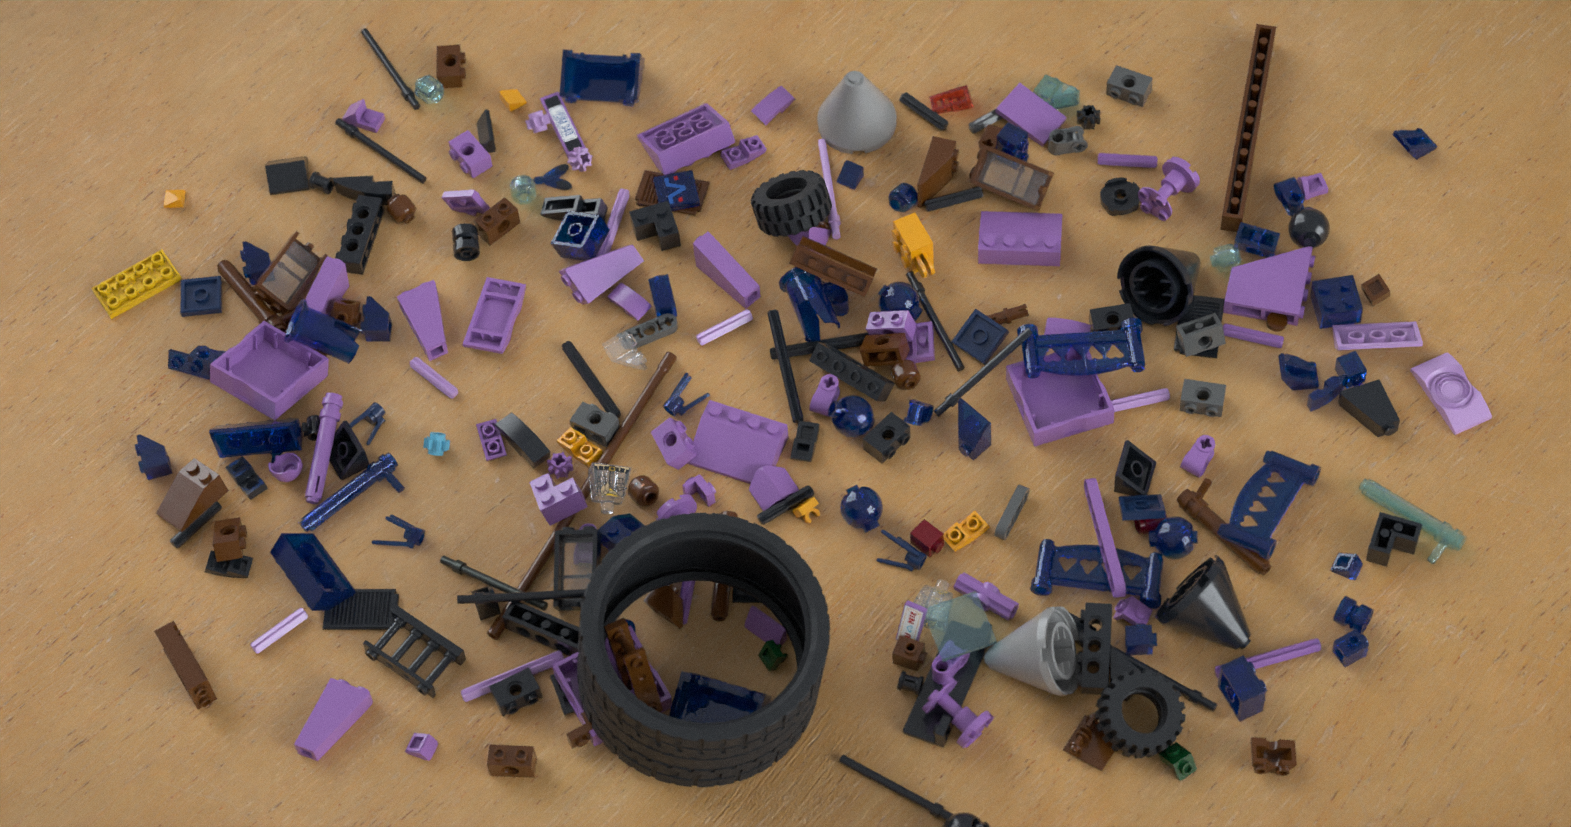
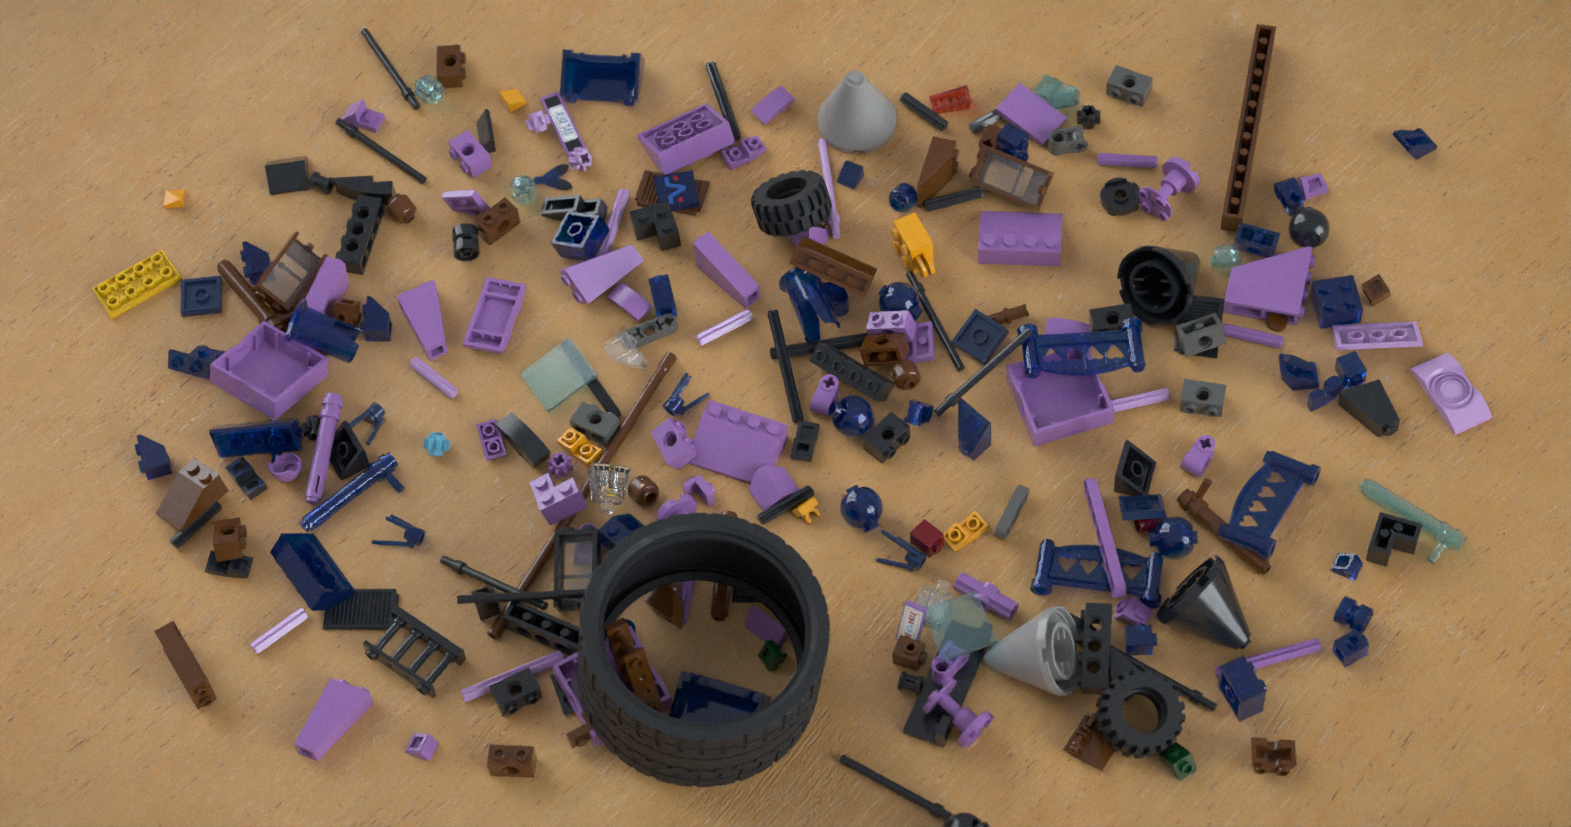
(558, 374): none -> clear light blue piece
(722, 98): none -> black axle

